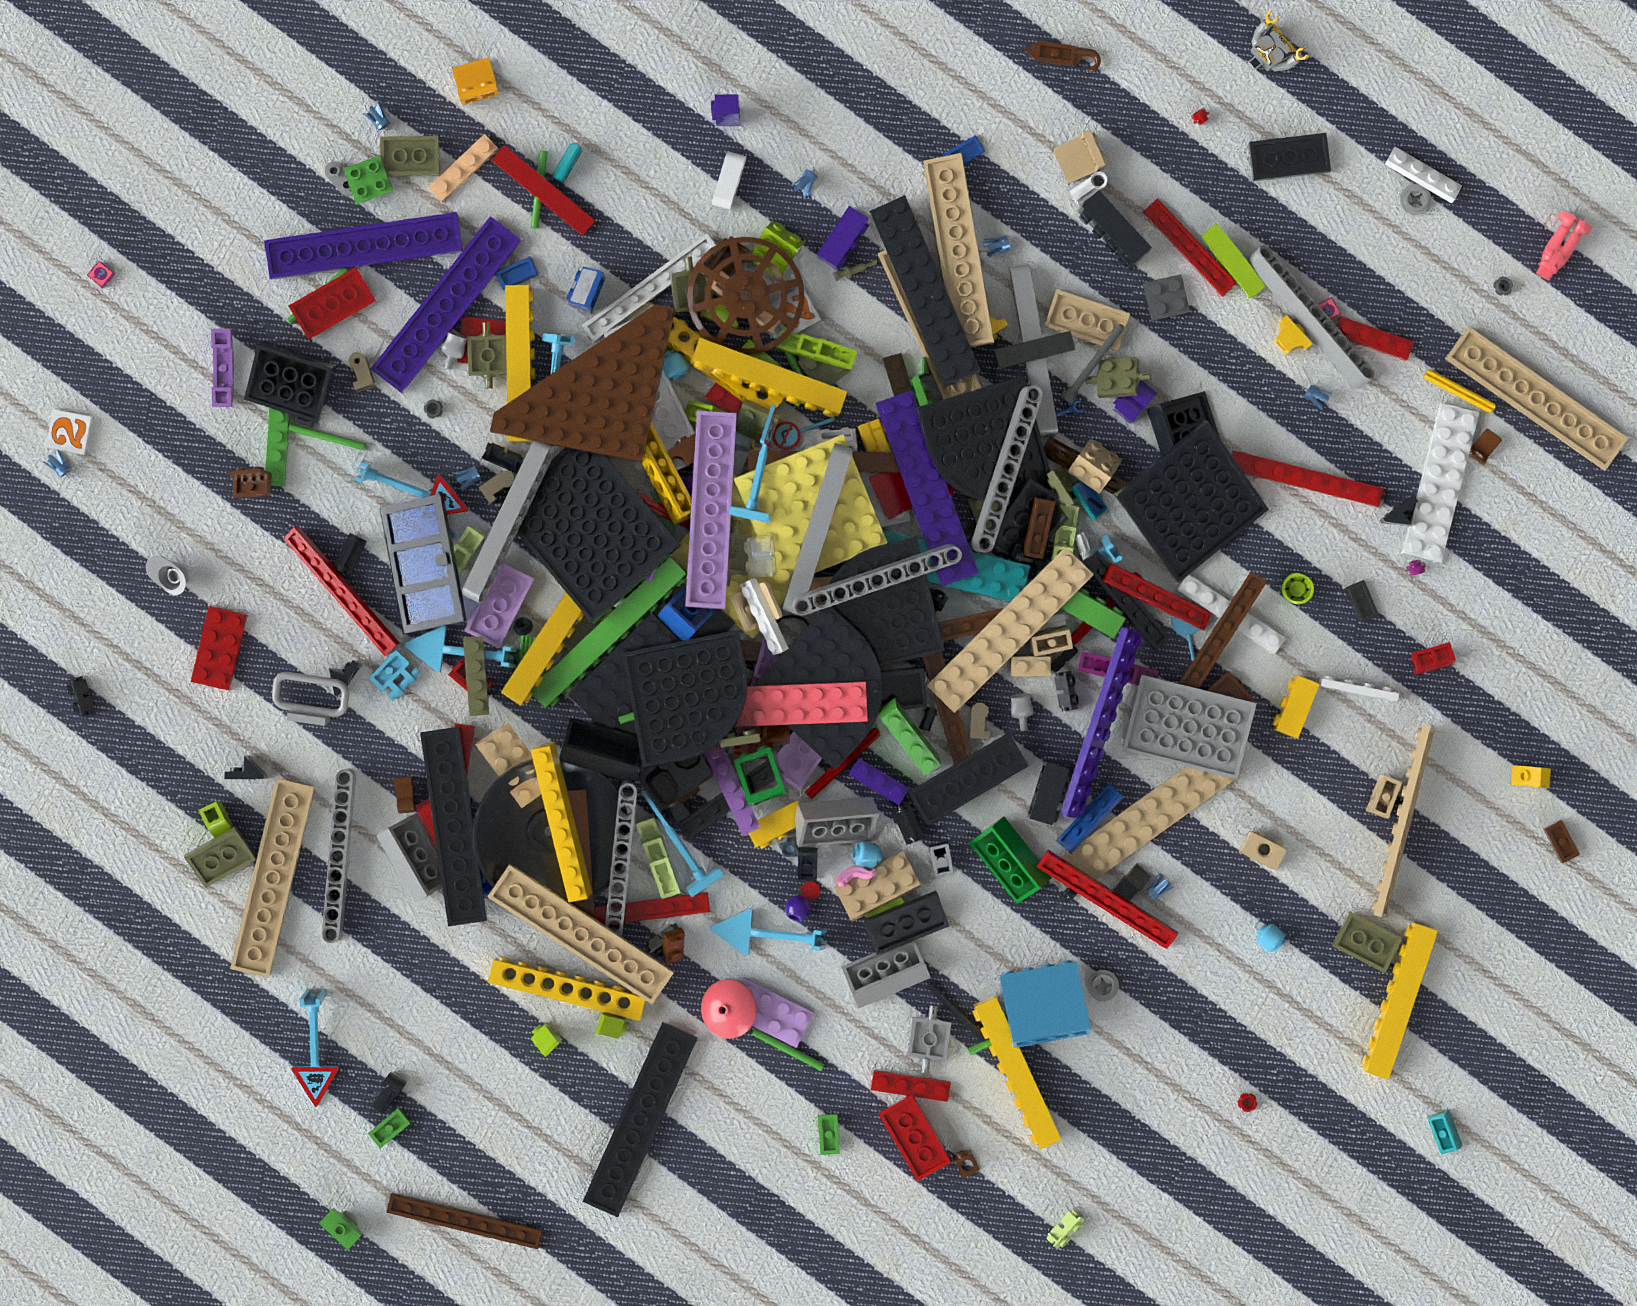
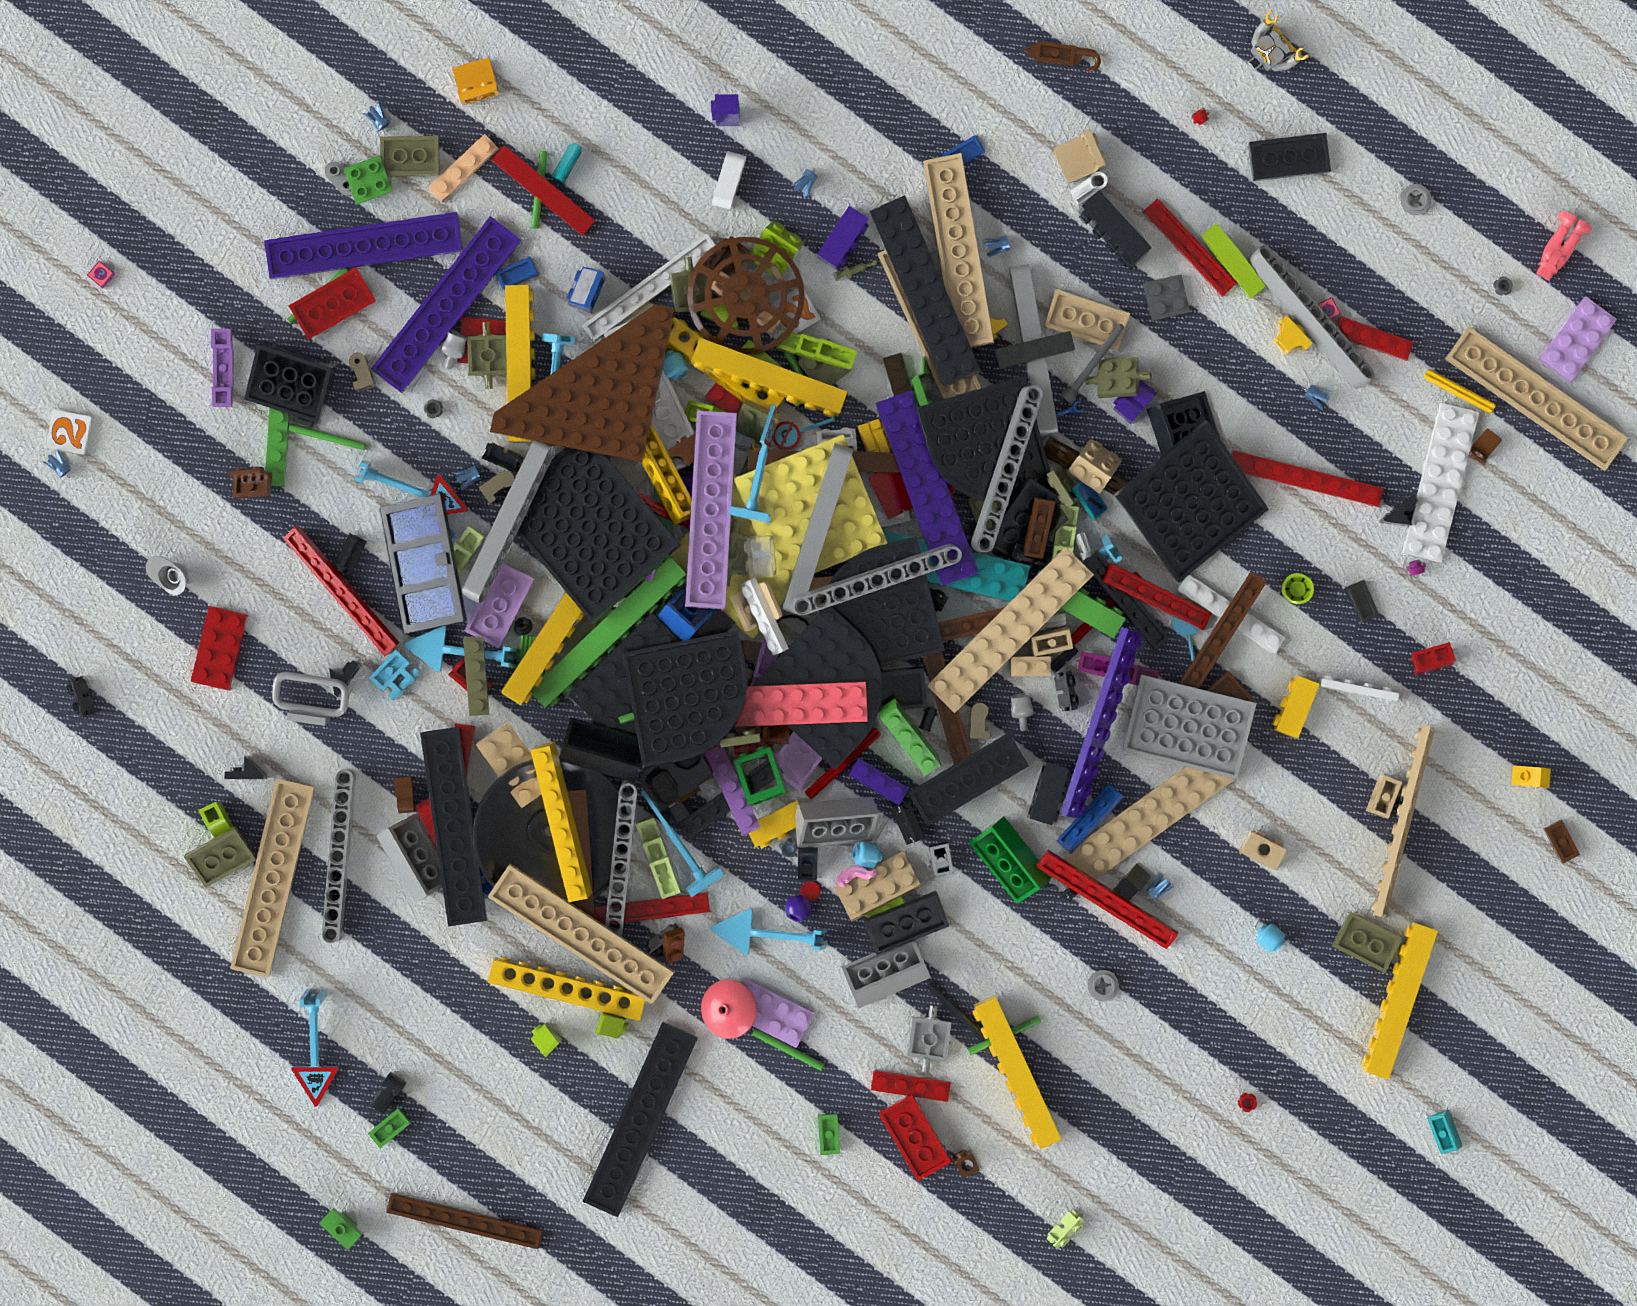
(1045, 1004): dark azure panel -> none
(1423, 174): white plate -> none
(1577, 339): none -> lavender plate

